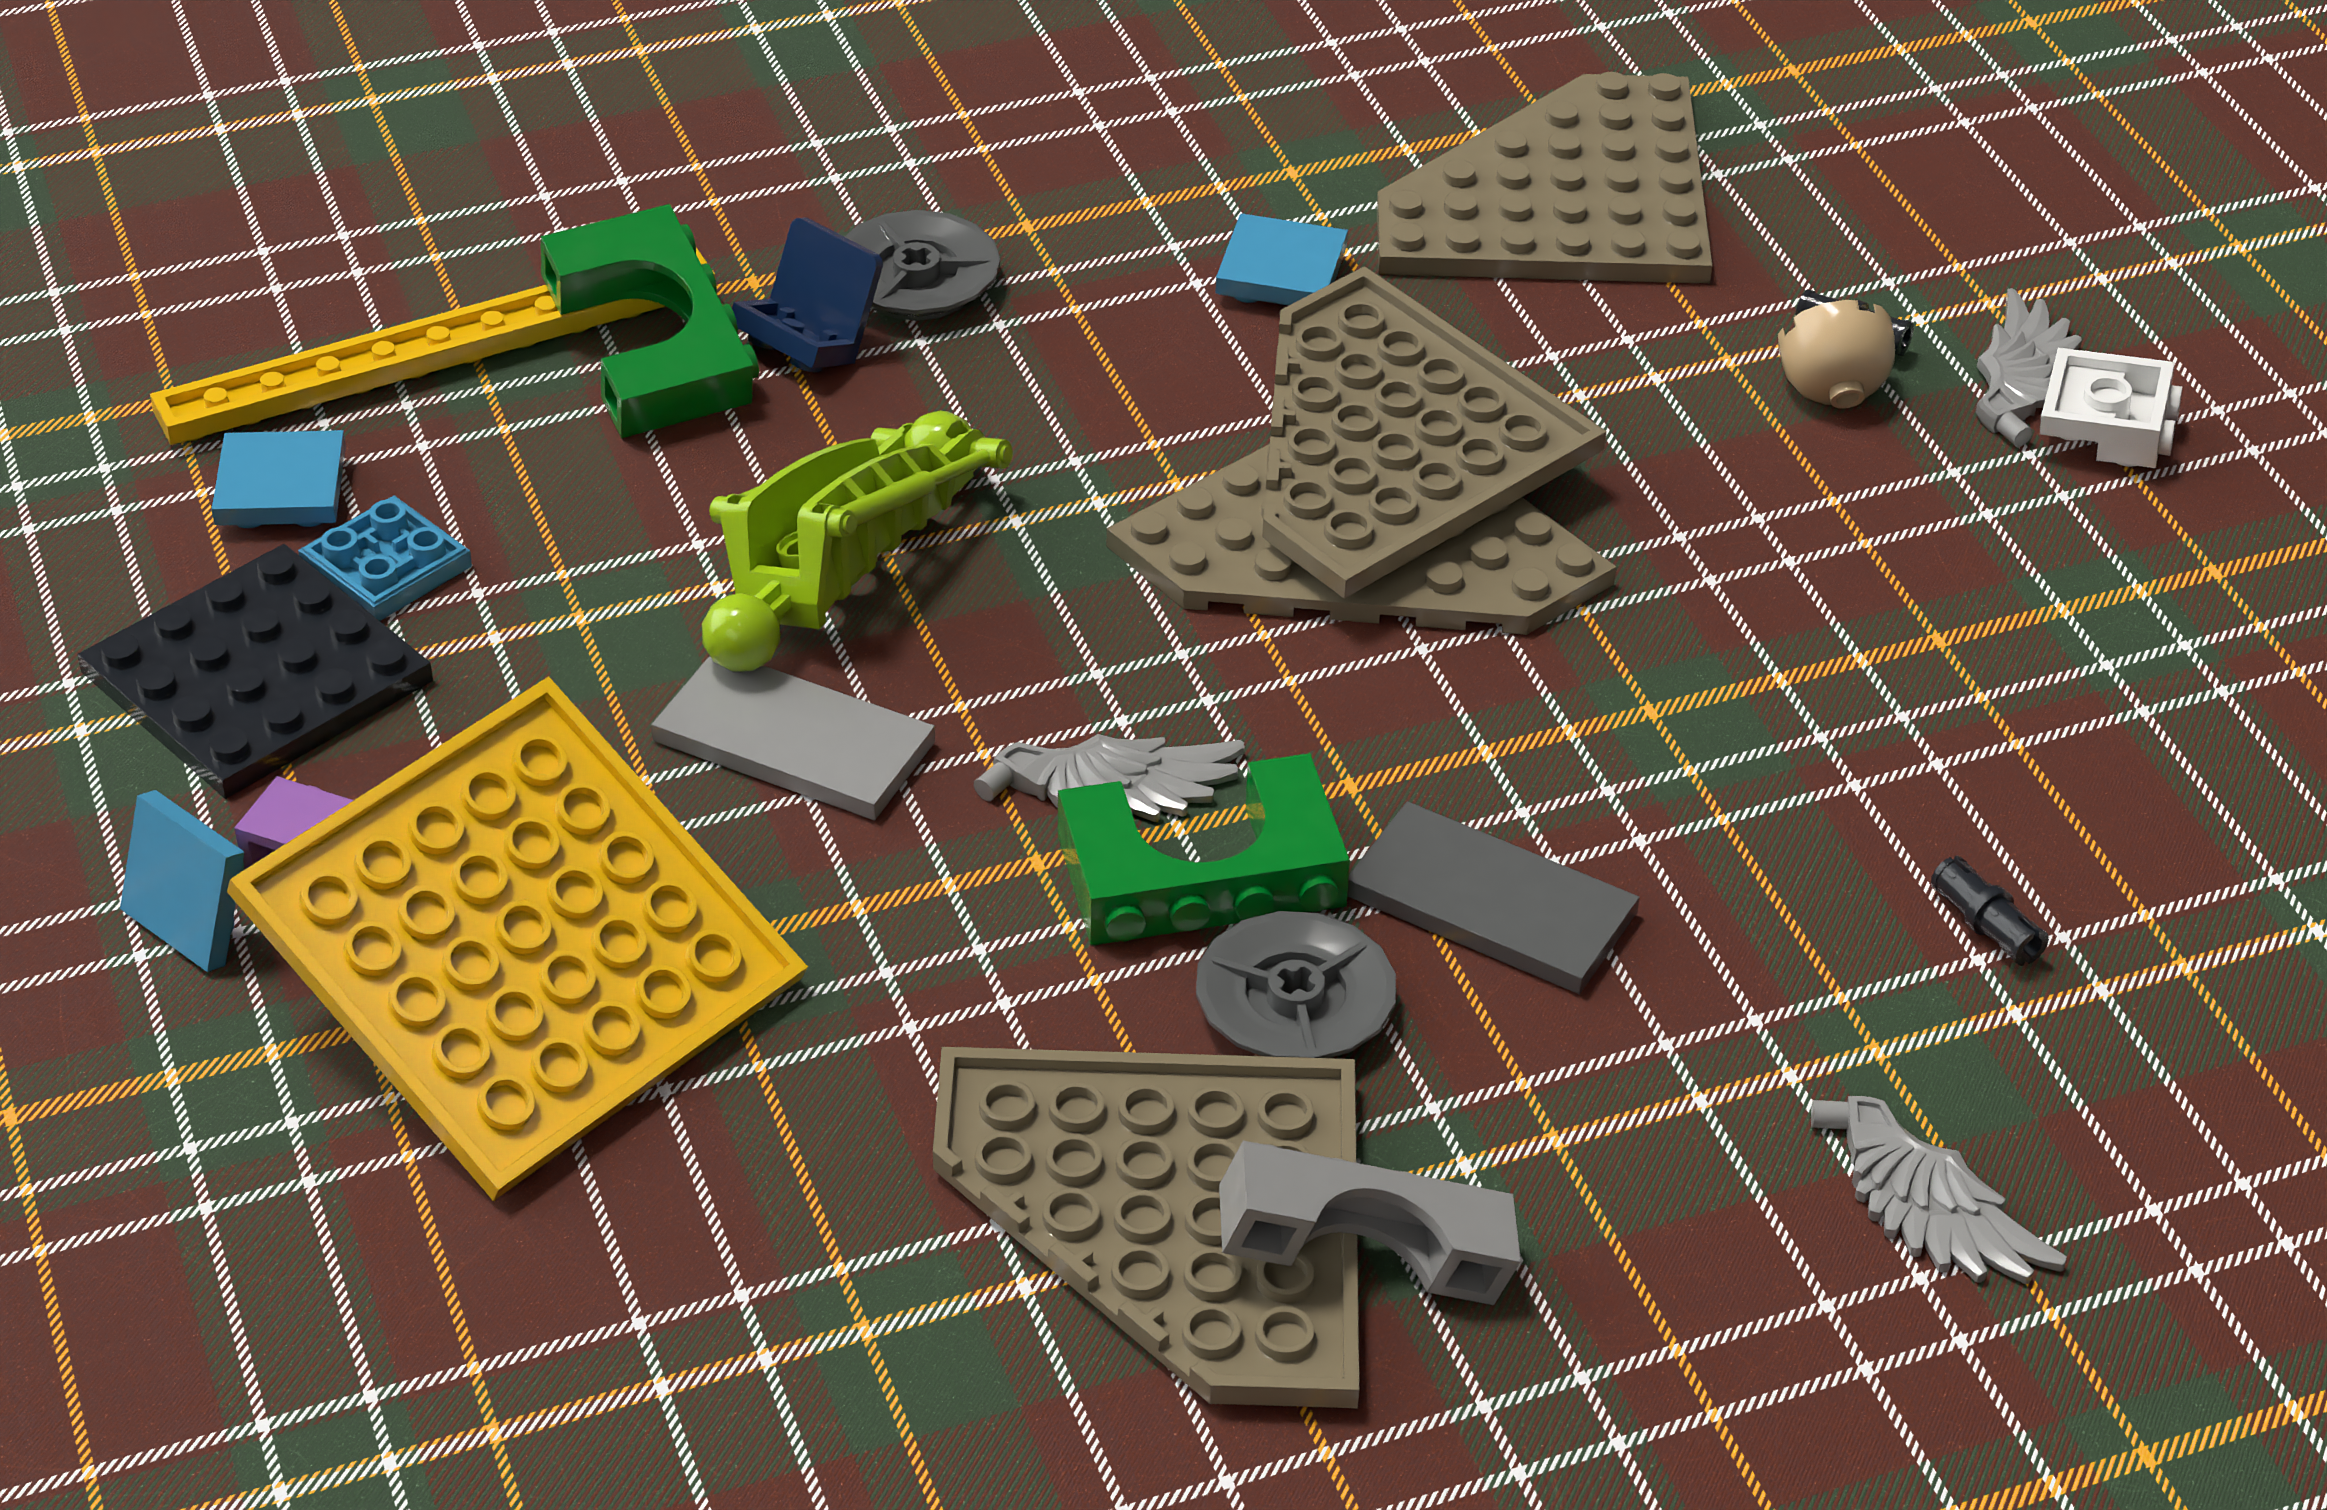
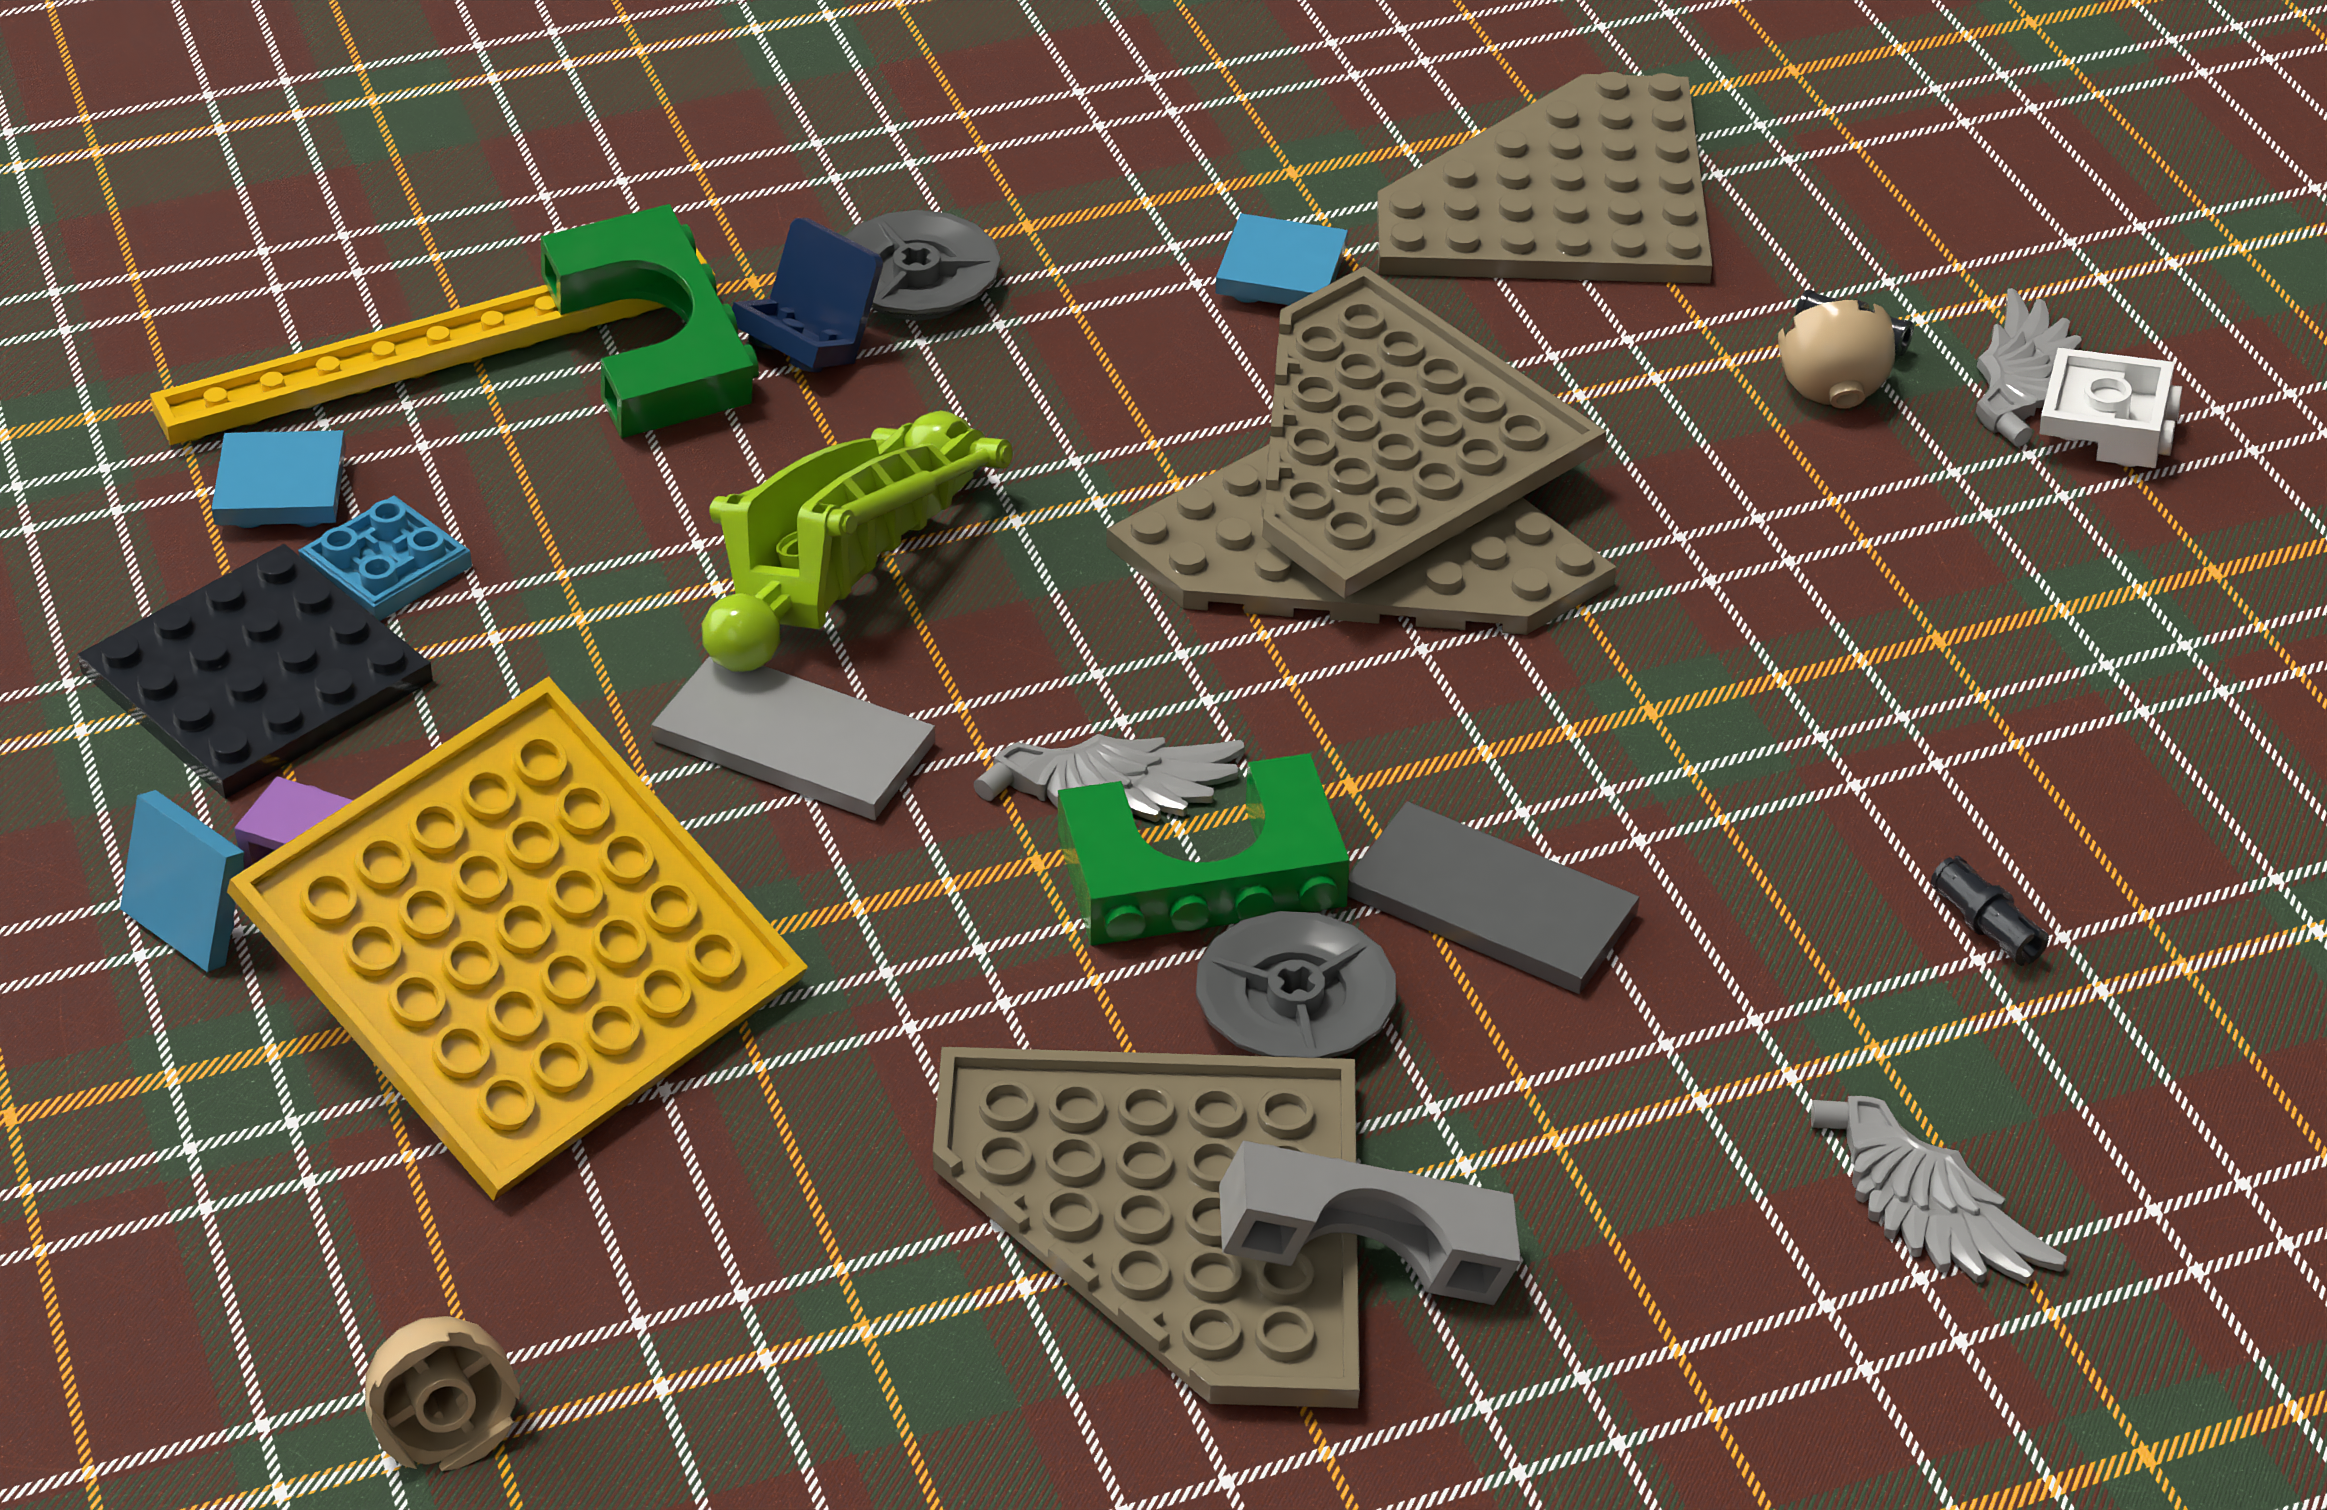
(440, 1393): none -> tan cylinder

